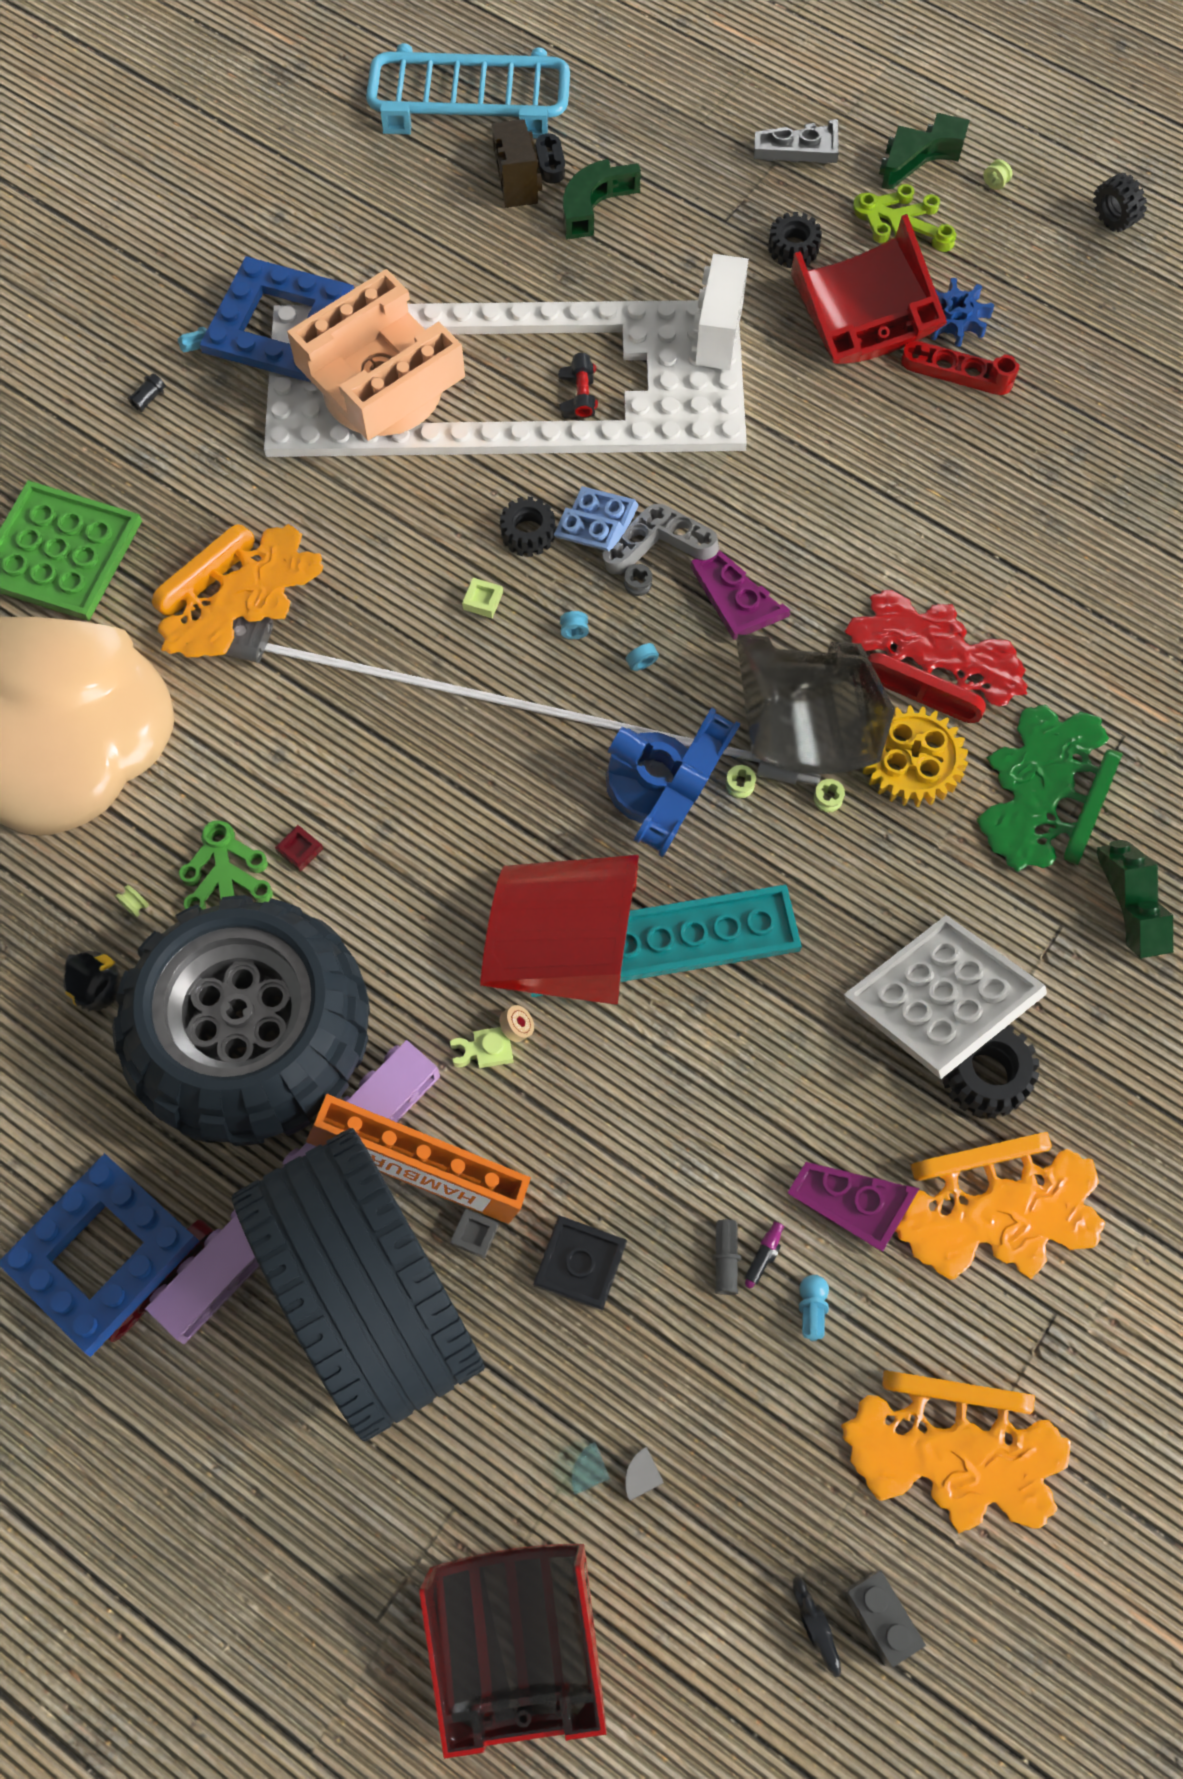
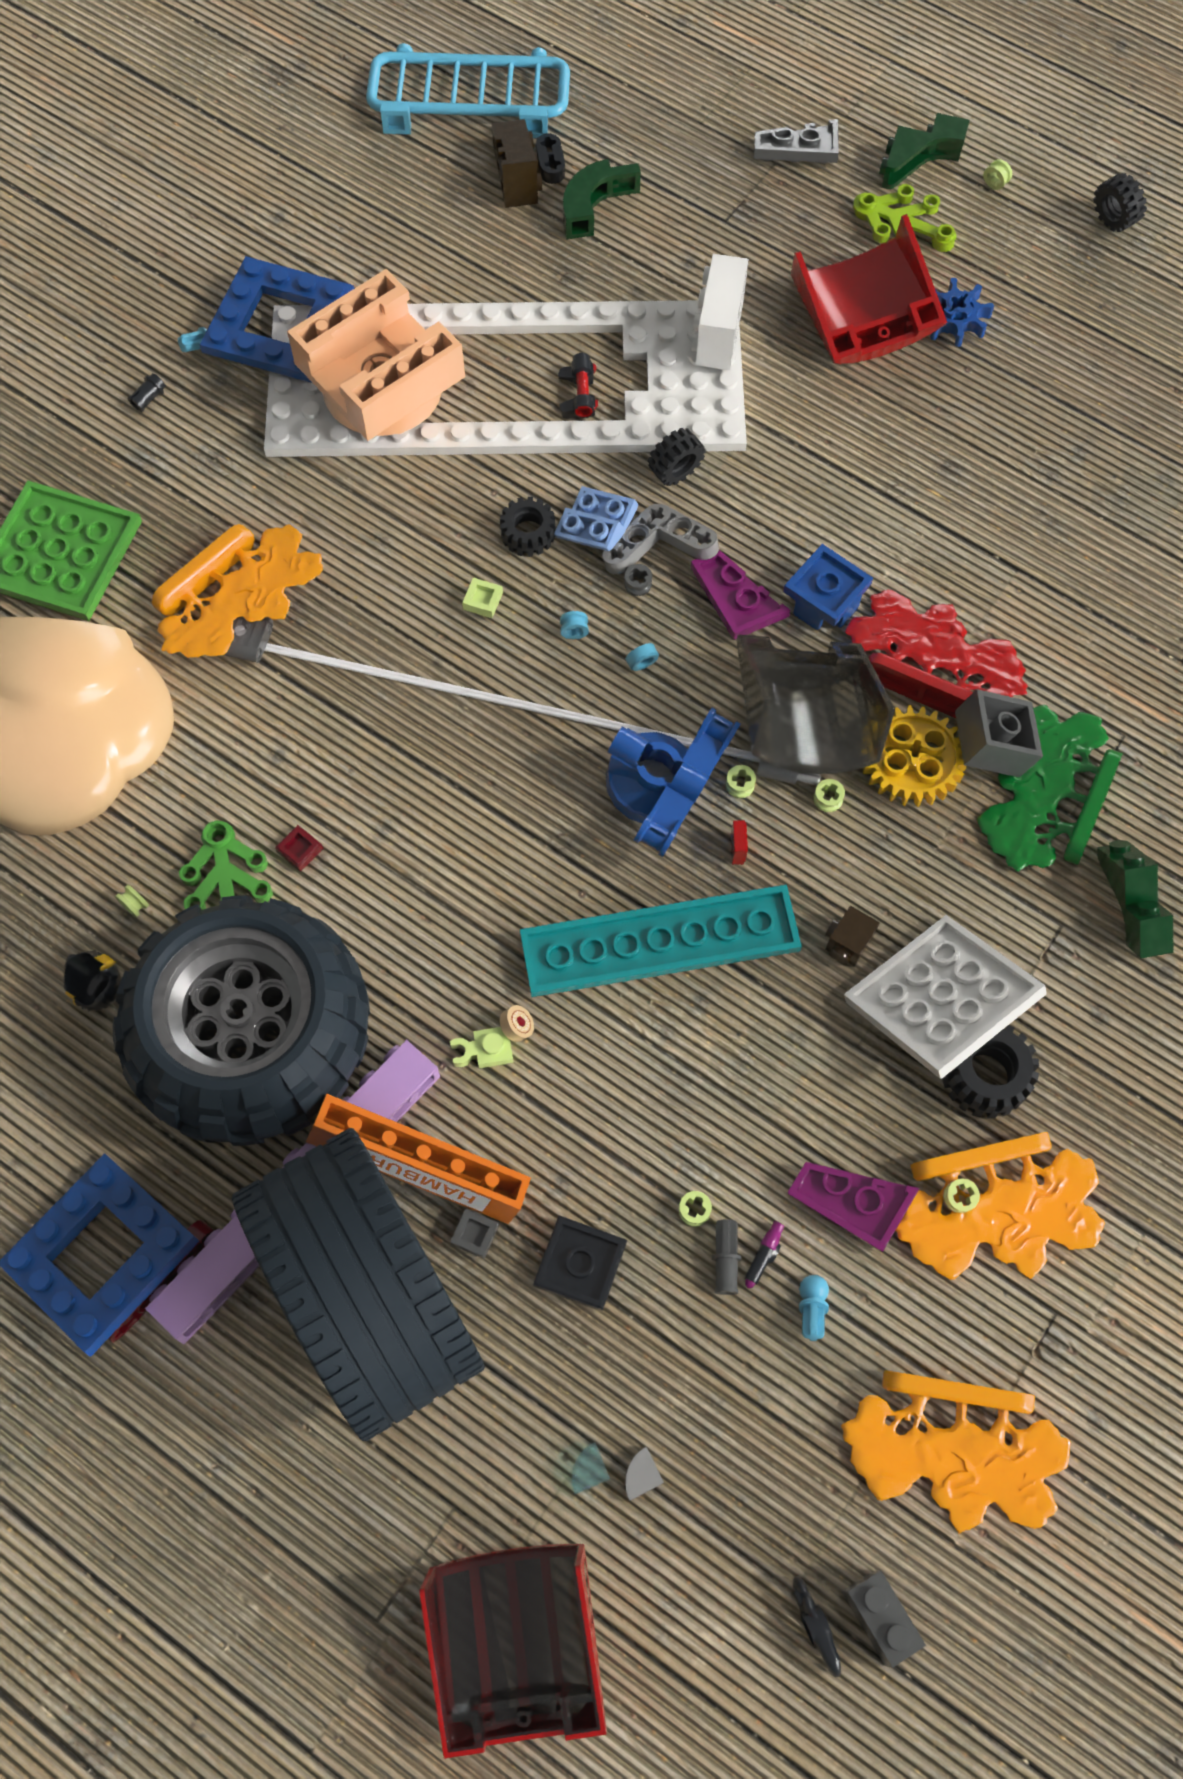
(560, 928): red windscreen -> none
(676, 456): none -> black tyre
(705, 1207): none -> yellowish green bush
(739, 842): none -> red tile
(794, 227): black tyre -> none
(827, 589): none -> blue panel
(850, 936): none -> dark brown brick
(971, 1201): none -> yellowish green bush
(998, 733): none -> dark grey brick
(1001, 370): red beam -> none

